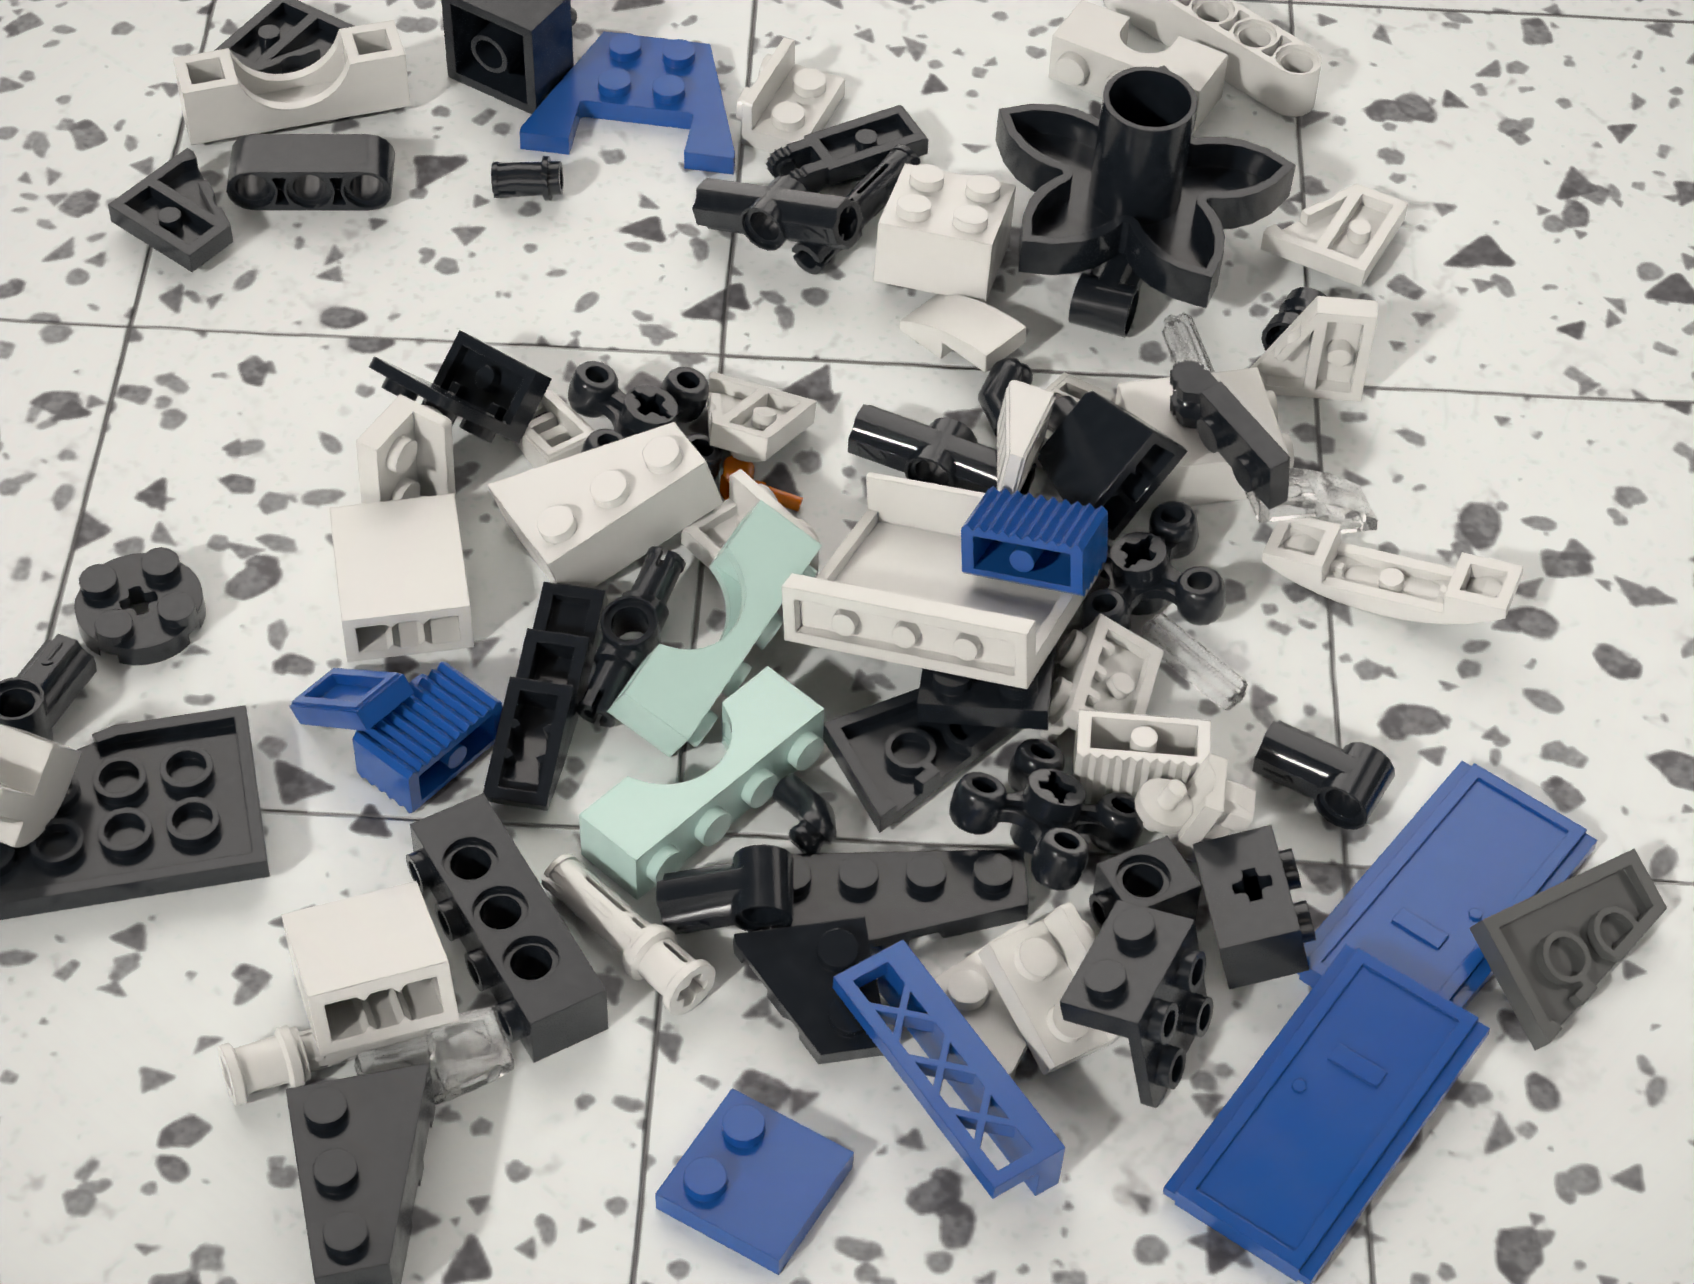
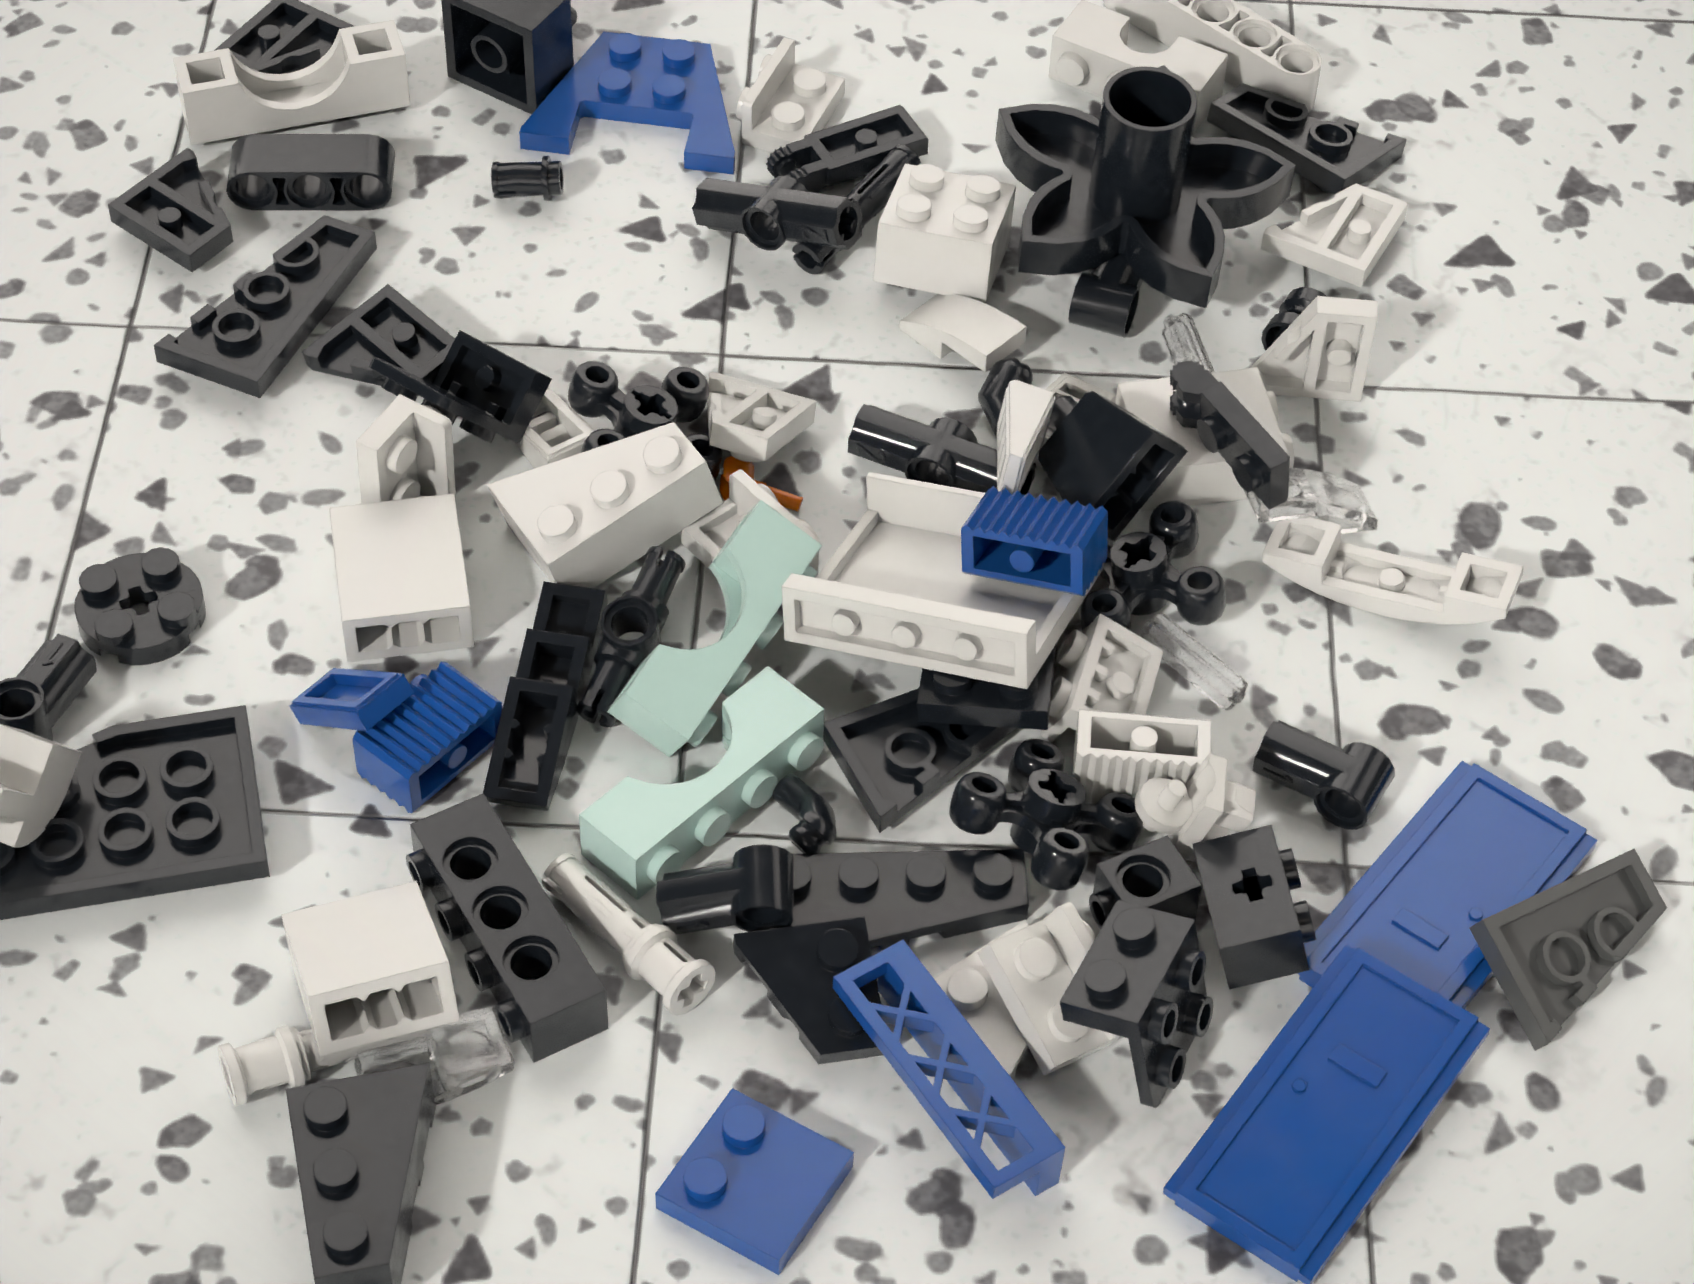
(271, 312): none -> black wing
(382, 328): none -> black wing
(1323, 151): none -> black wing

